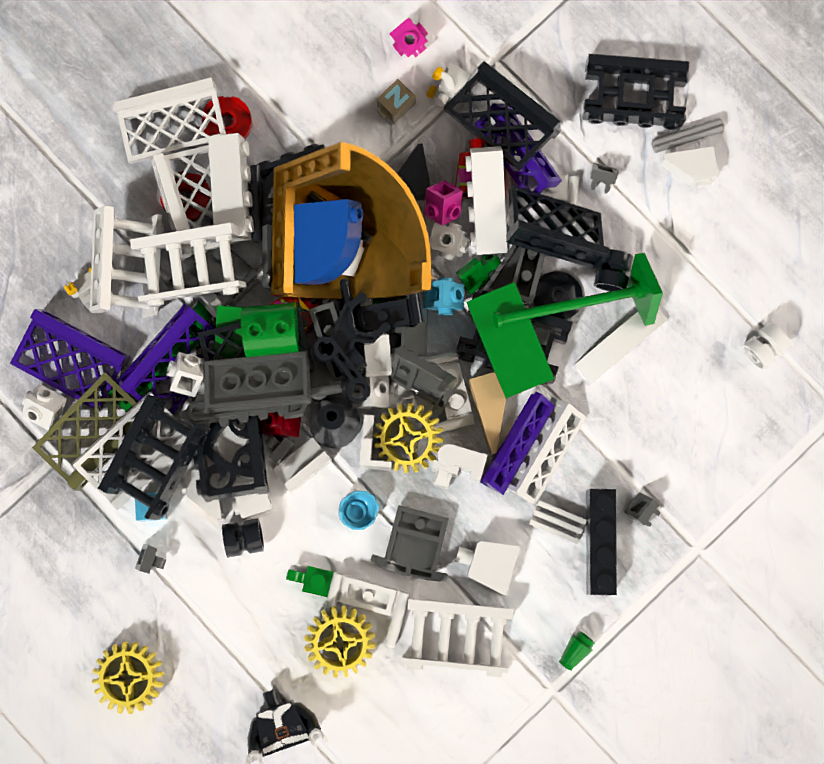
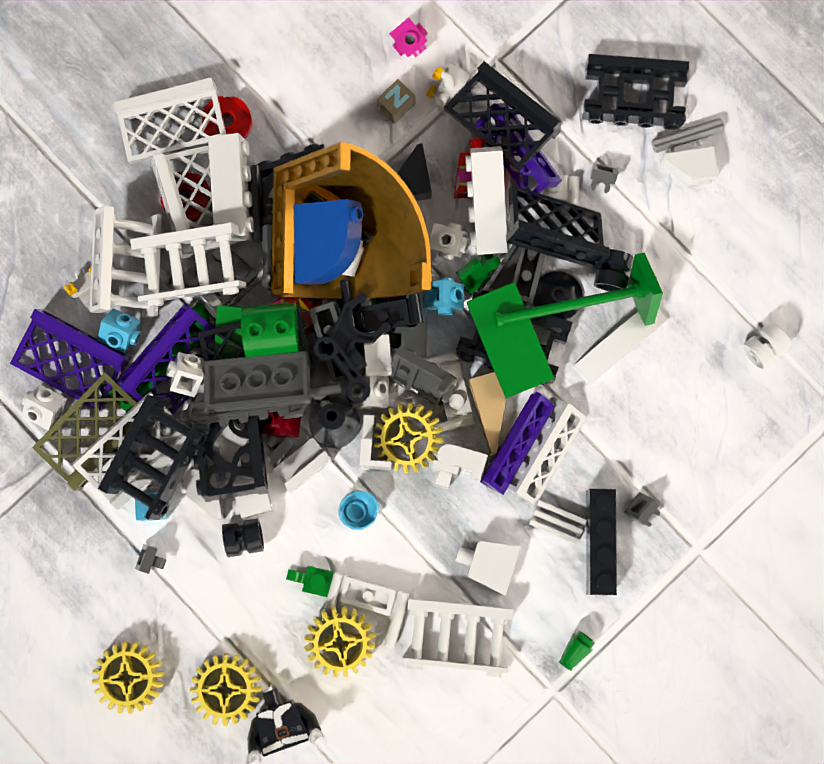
(119, 330): none -> medium azure brick
(203, 689): none -> light yellow gear
(414, 545): dark grey piece -> none
(443, 202): dark pink brick -> none

